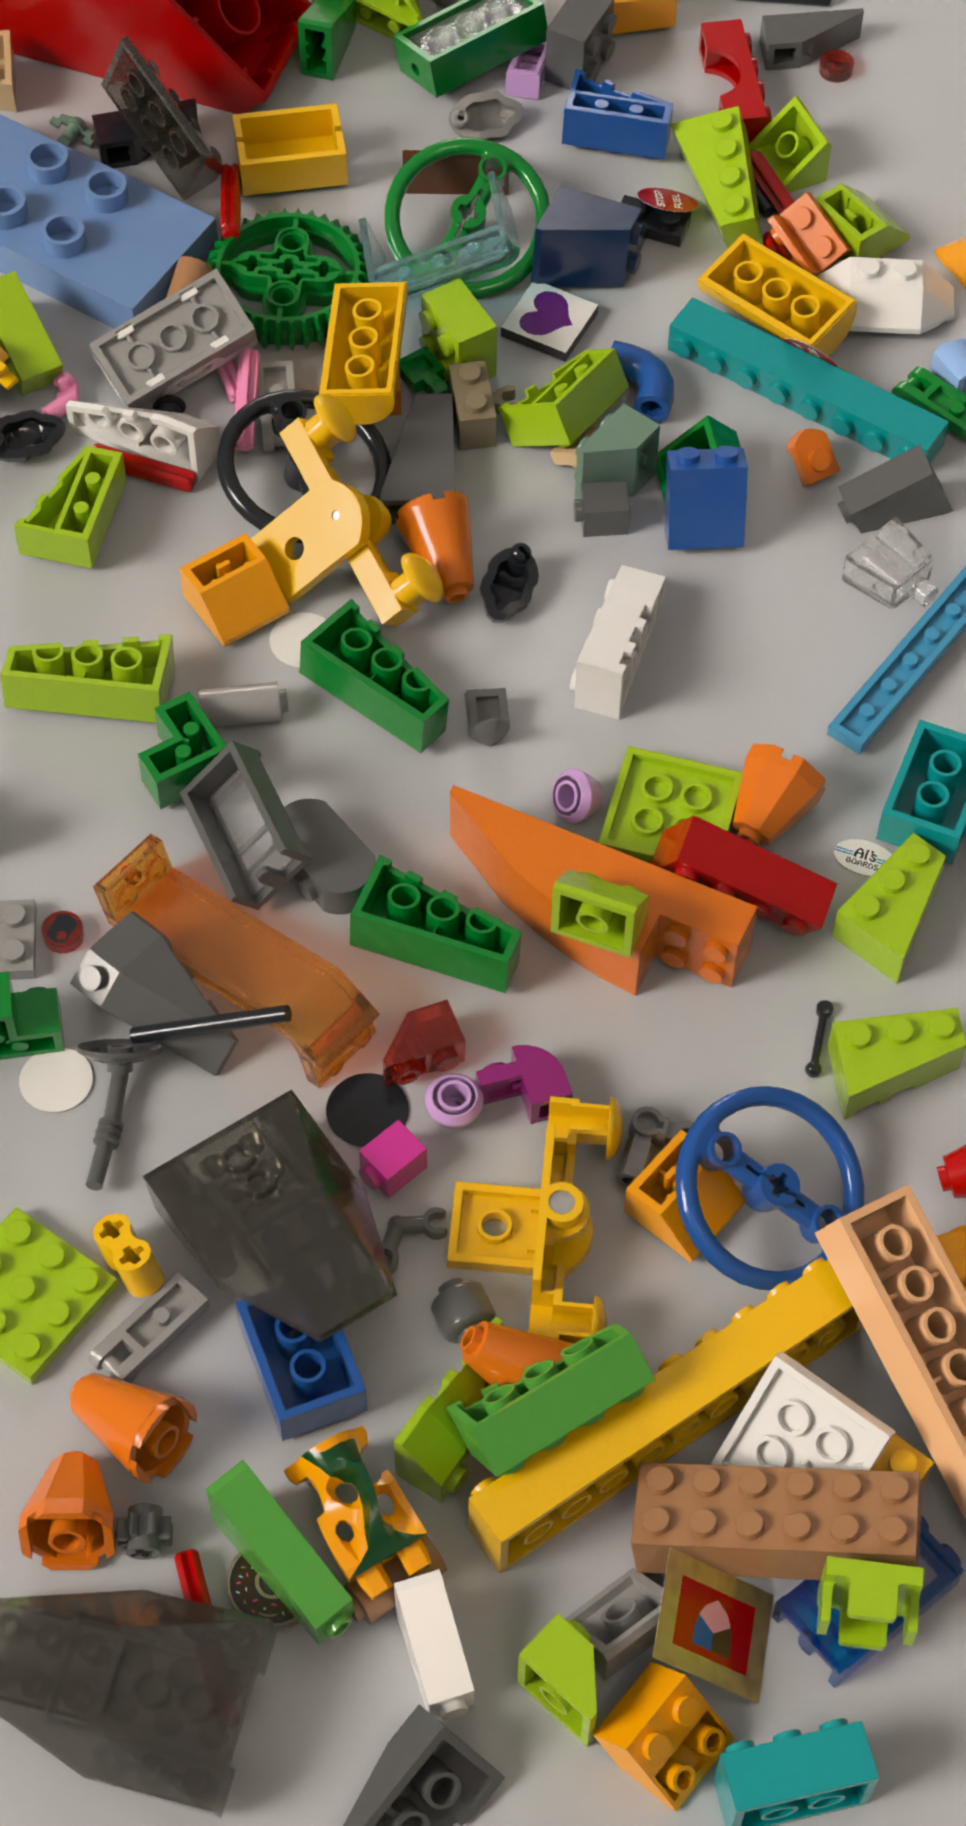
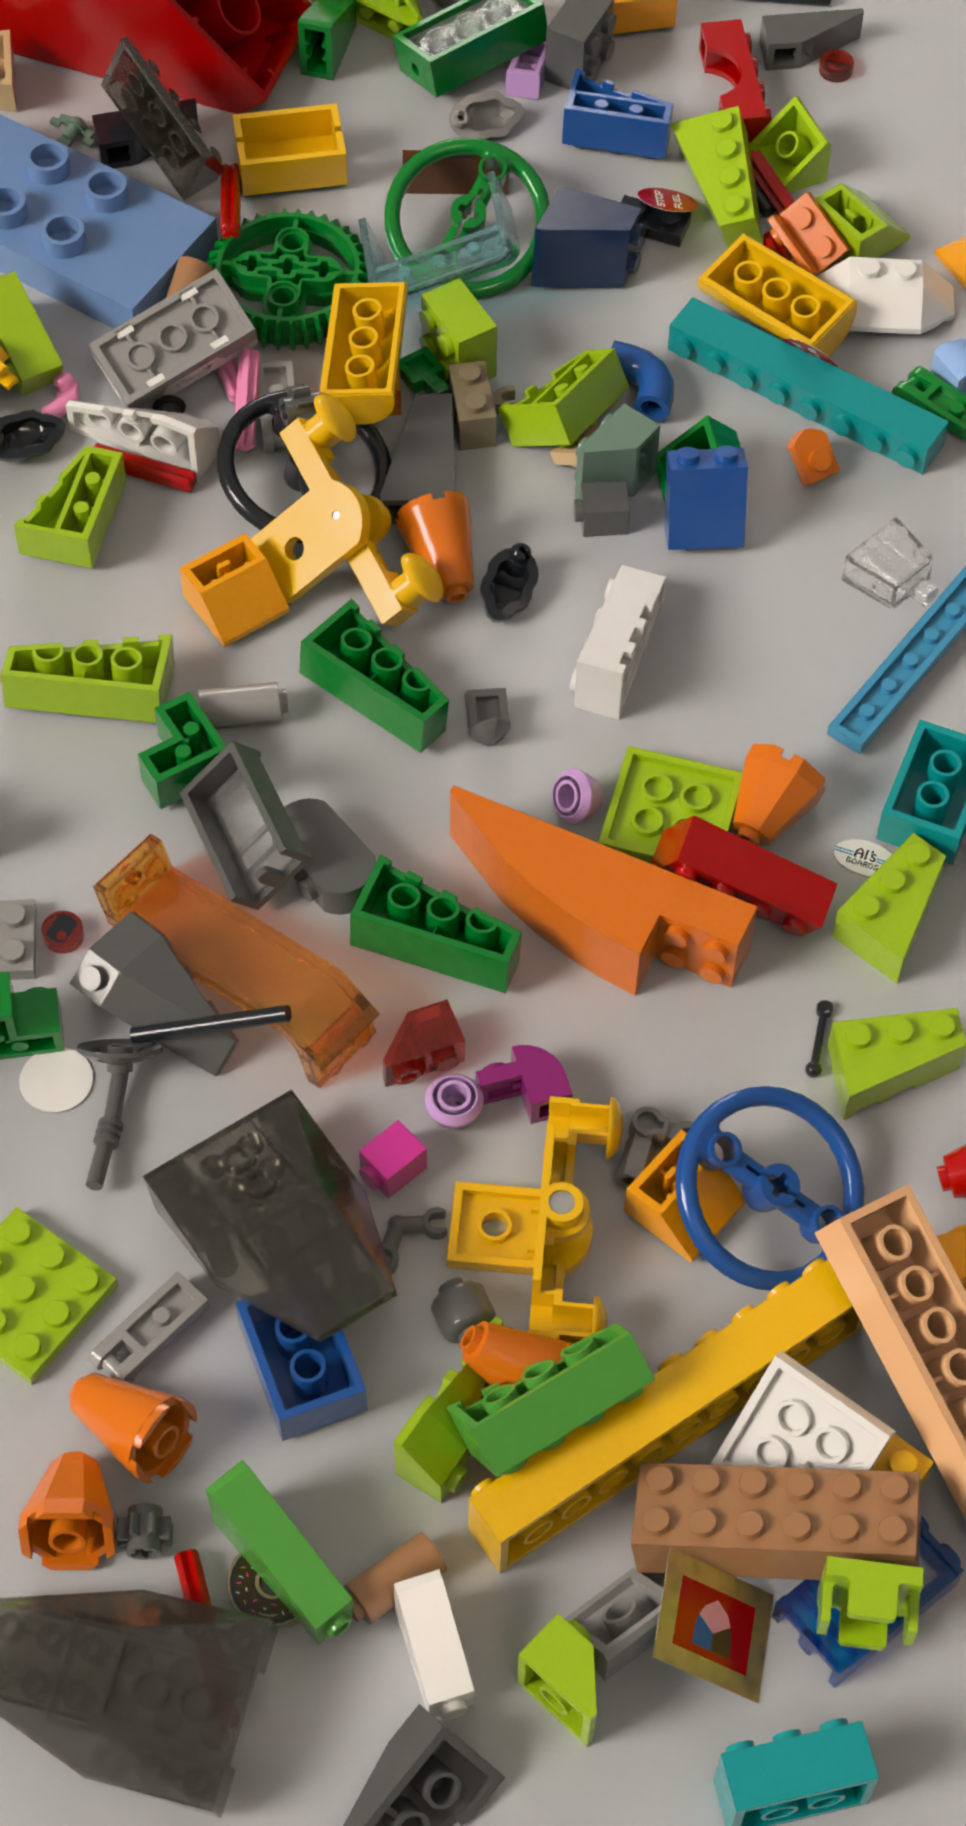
(128, 1255): yellow axle -> none
(289, 632): white sticker -> none
(297, 404): none -> dark grey gear
(365, 1108): black sticker -> none
(376, 1536): light orange hips -> none
(549, 320): tile -> none
(598, 912): lime slope -> none
(664, 1734): light orange slope -> none
(898, 488): dark grey slope -> none

